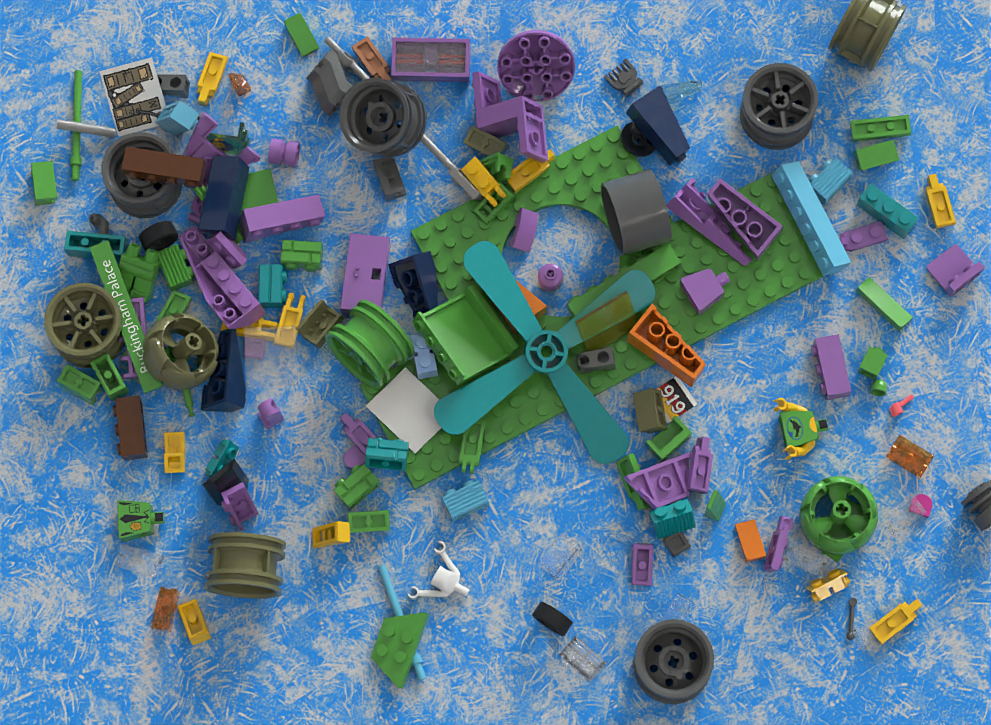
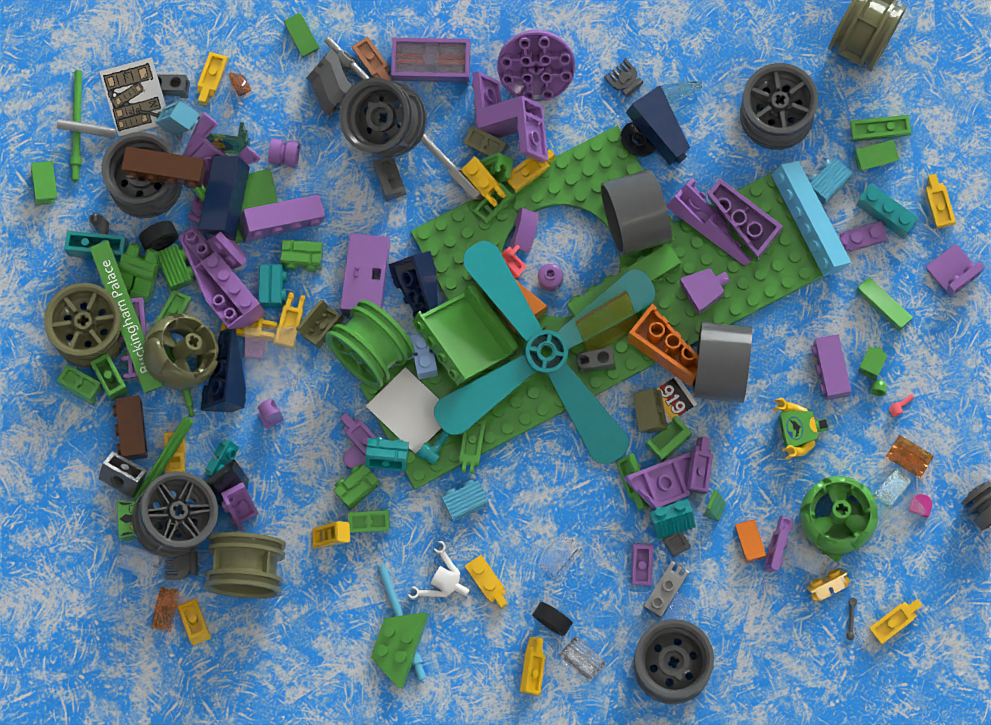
(122, 474): none -> dark grey brick
(145, 516): none -> dark grey wheel
(166, 454): none -> bright green axle
(184, 565): none -> dark grey piece
(429, 452): none -> teal brick
(487, 581): none -> yellow hinge
(514, 263): none -> coral bracket
(533, 667): none -> yellow hinge
(665, 590): none -> light grey hinge
(723, 362): none -> dark grey wheel
(892, 488): none -> clear light blue slope

